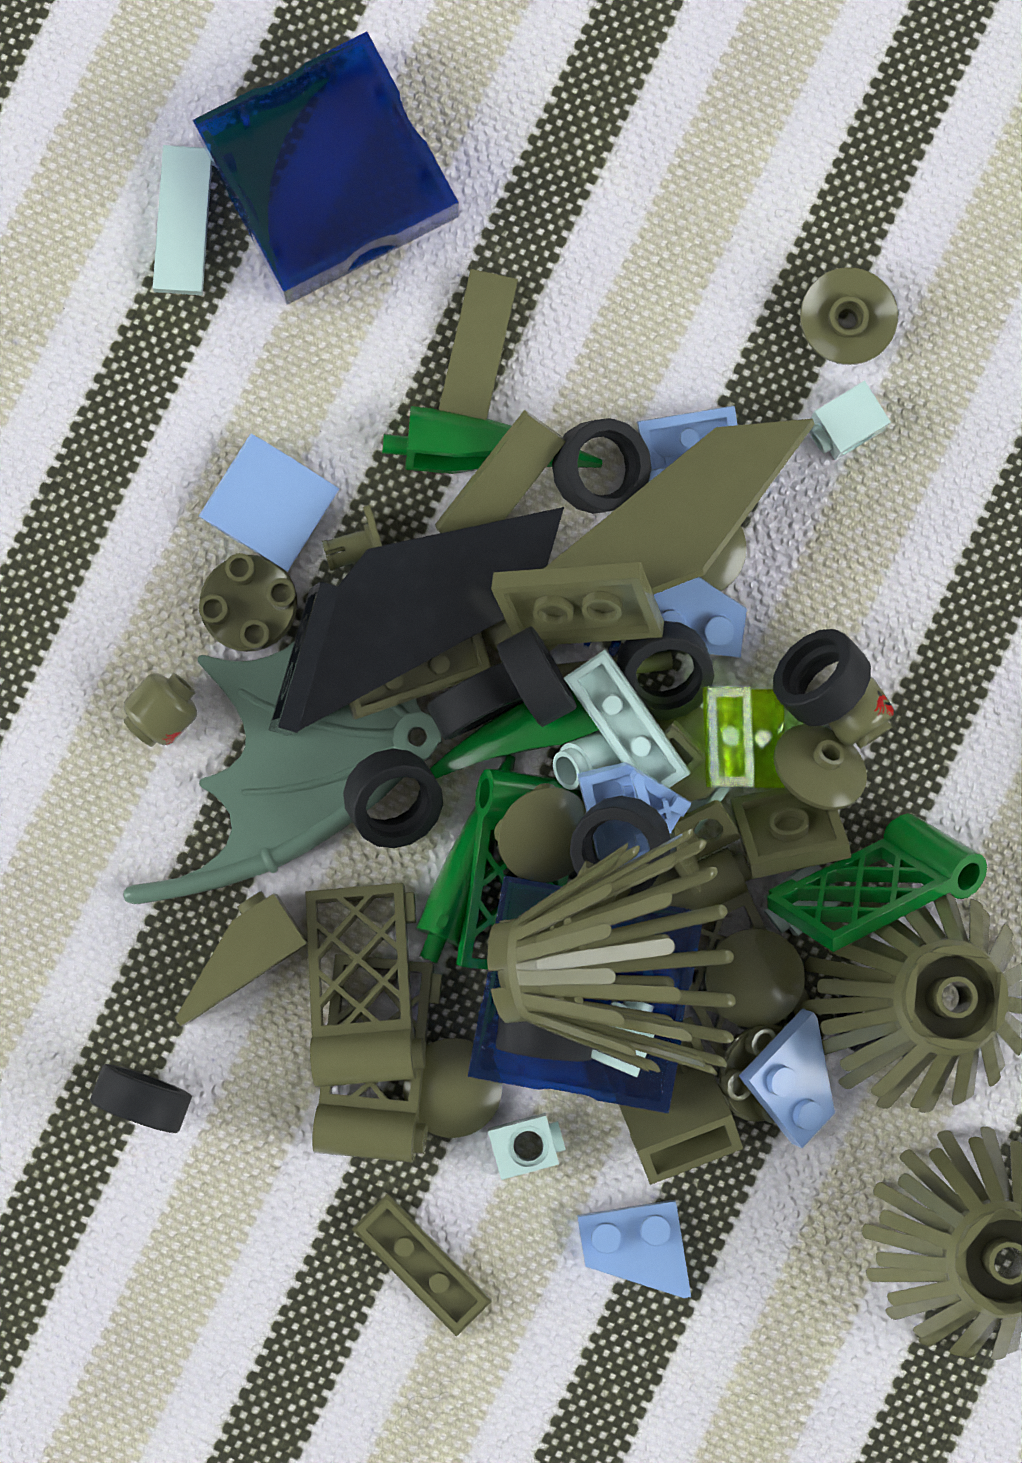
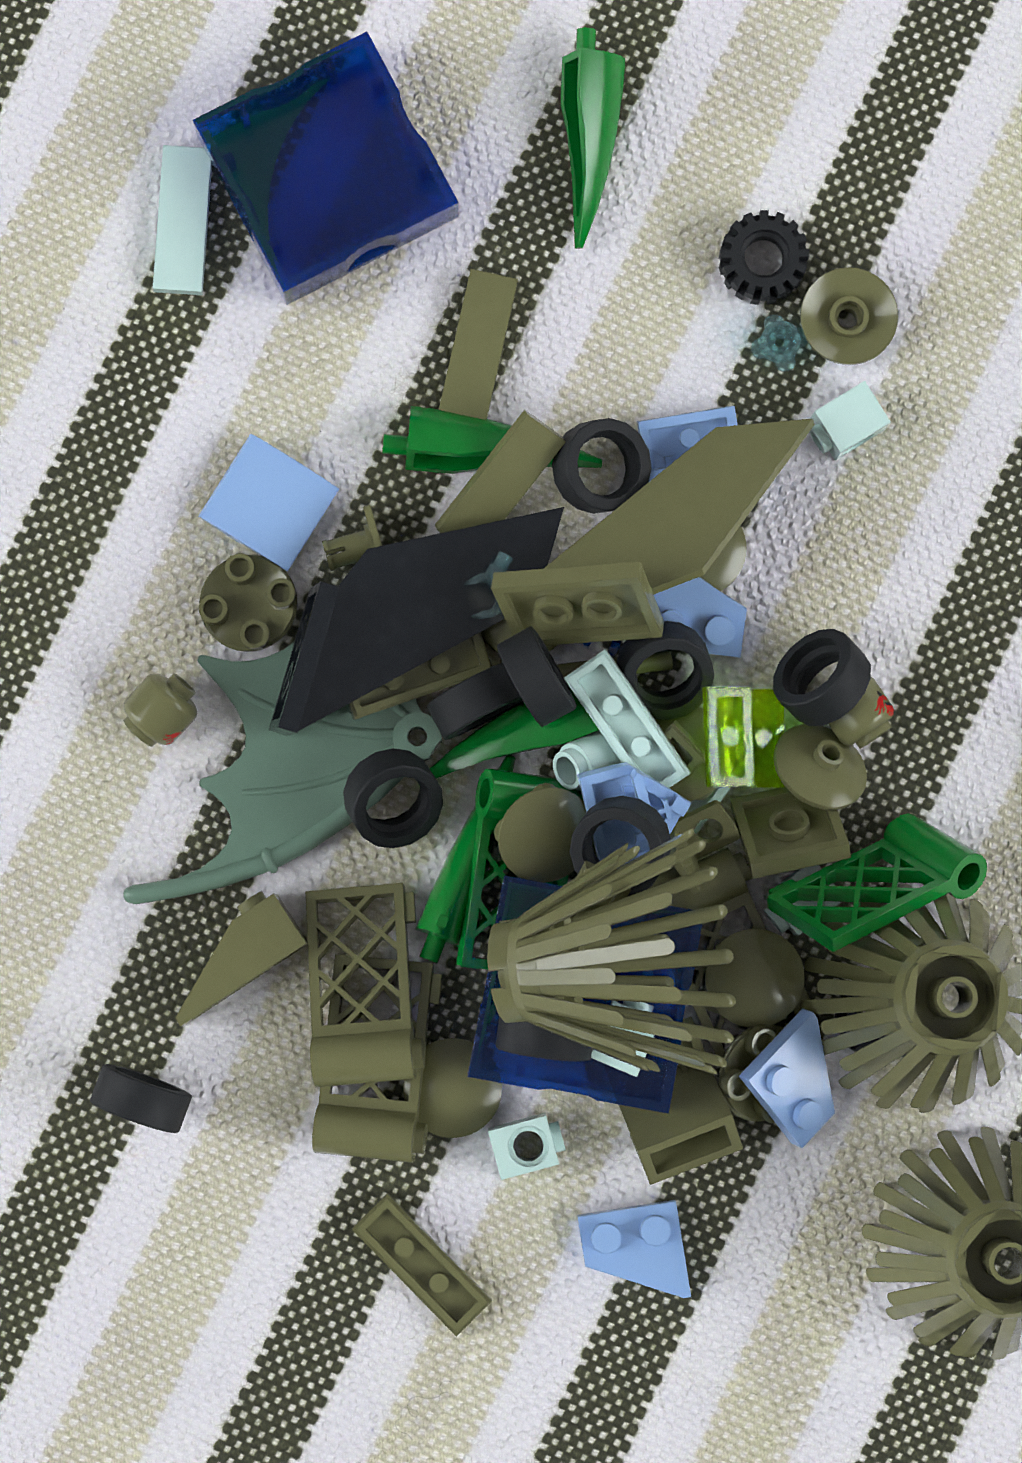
(500, 565): none -> clear light blue piece
(591, 111): none -> green piece
(770, 229): none -> black tyre
(778, 329): none -> clear light blue plate

